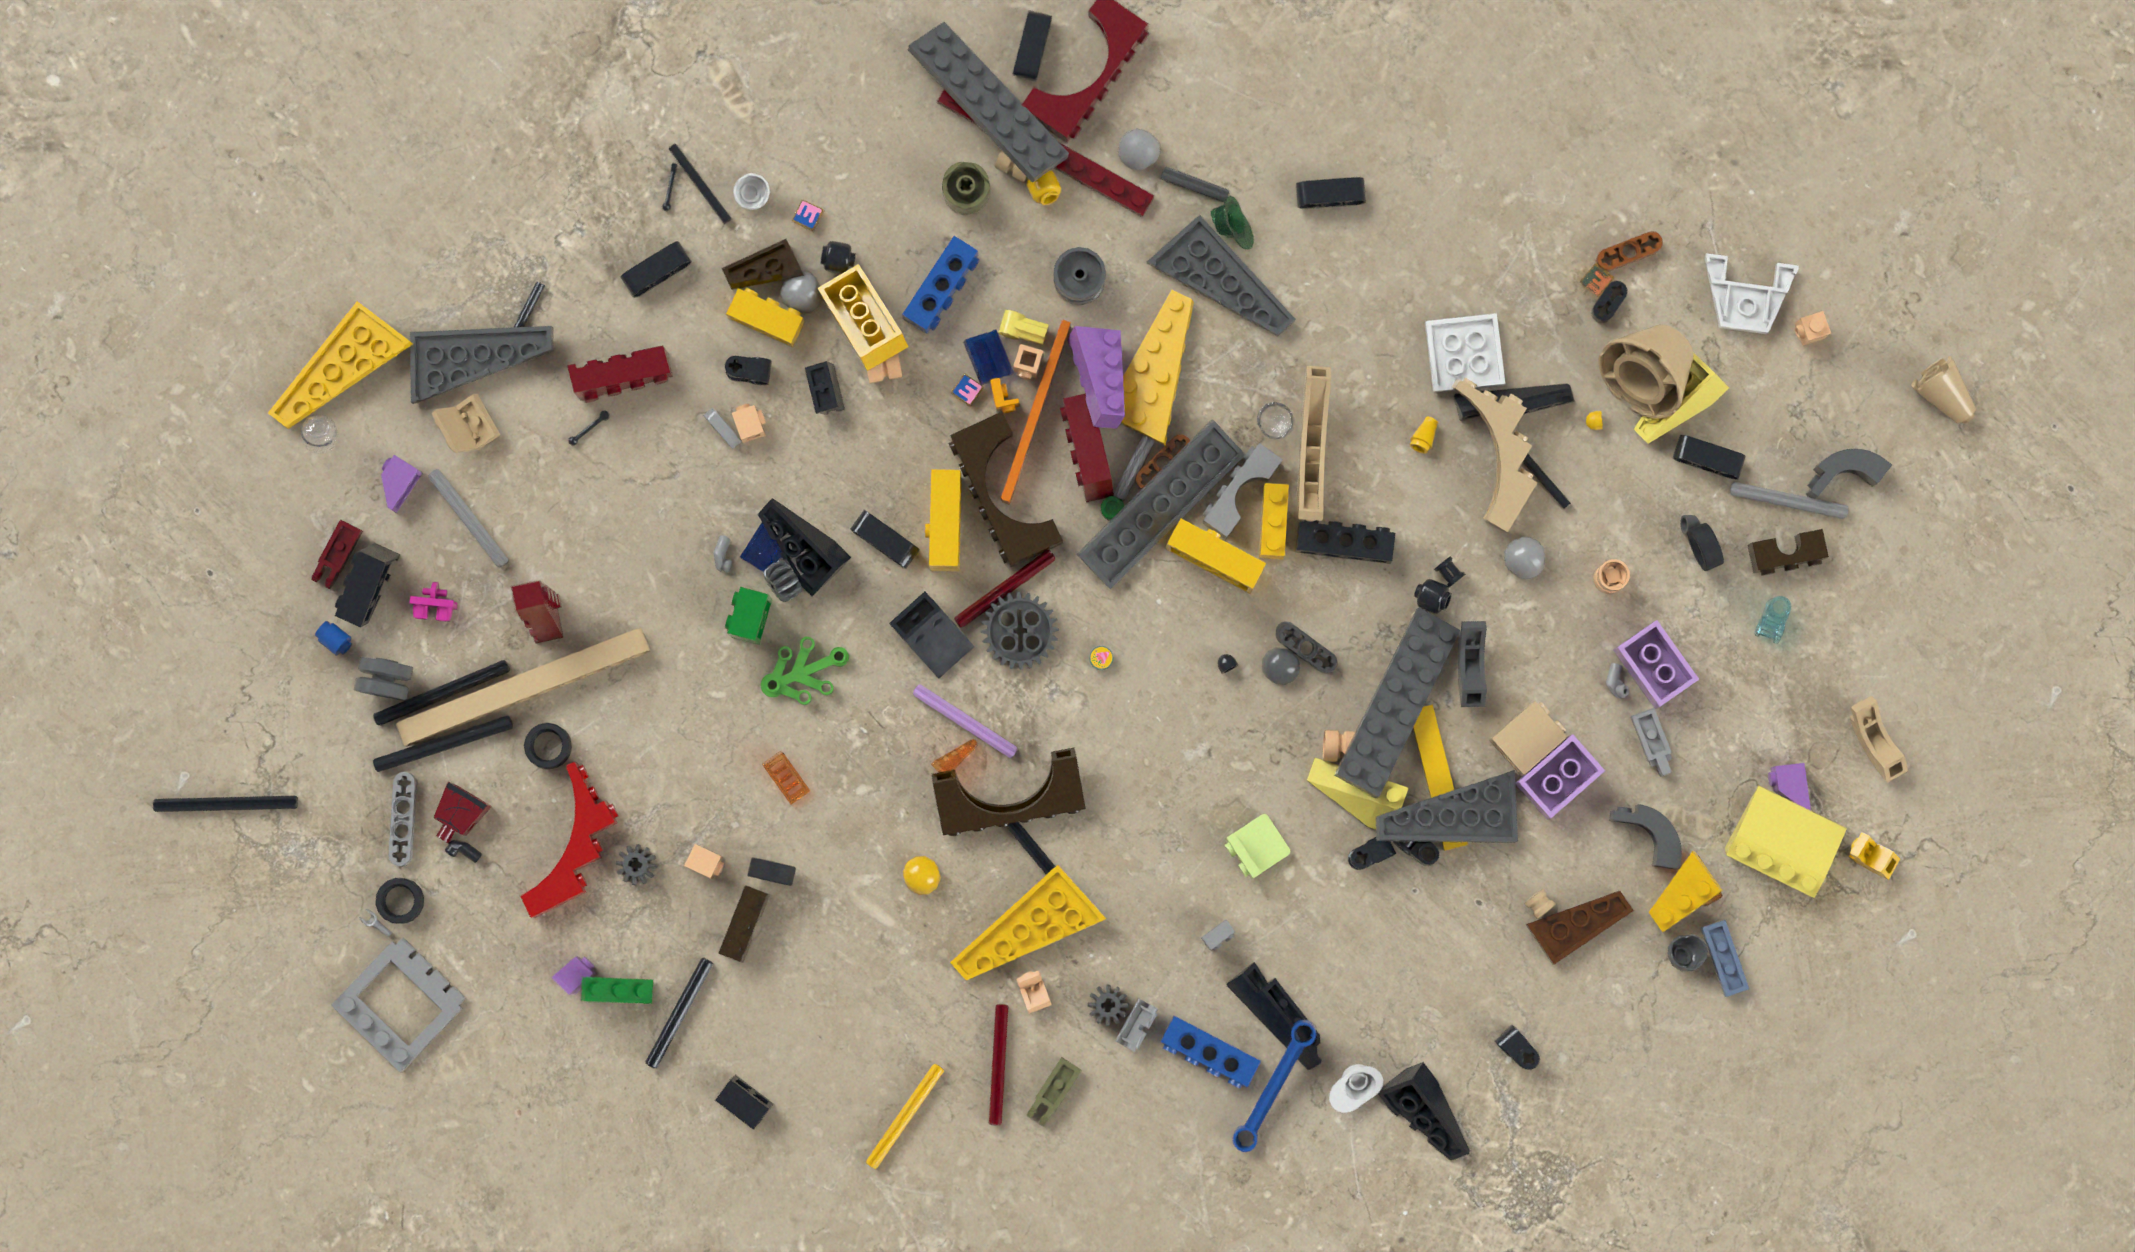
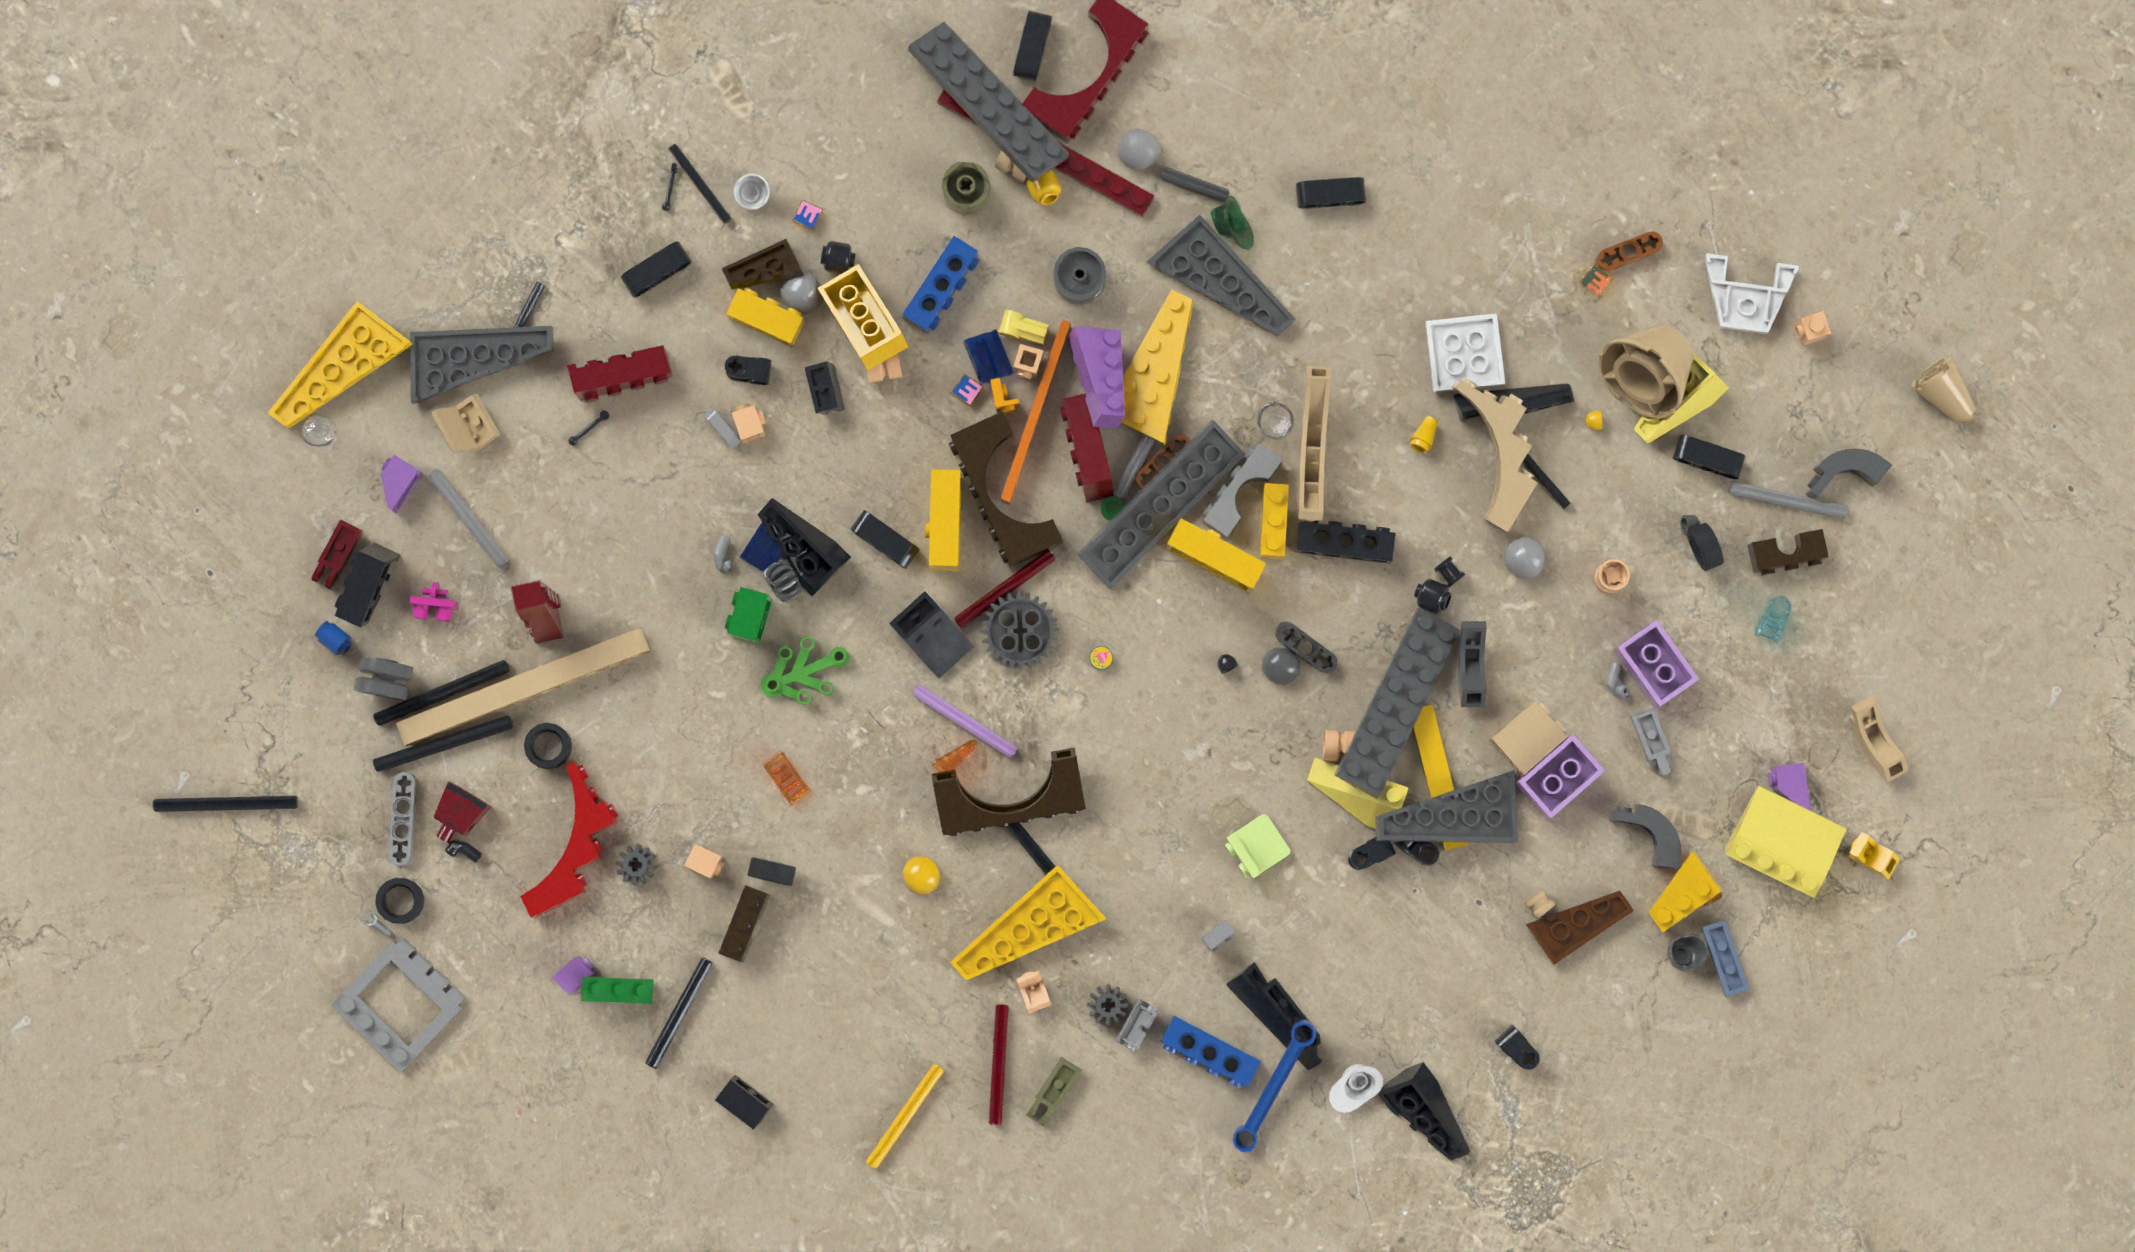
(1614, 305): black beam -> none

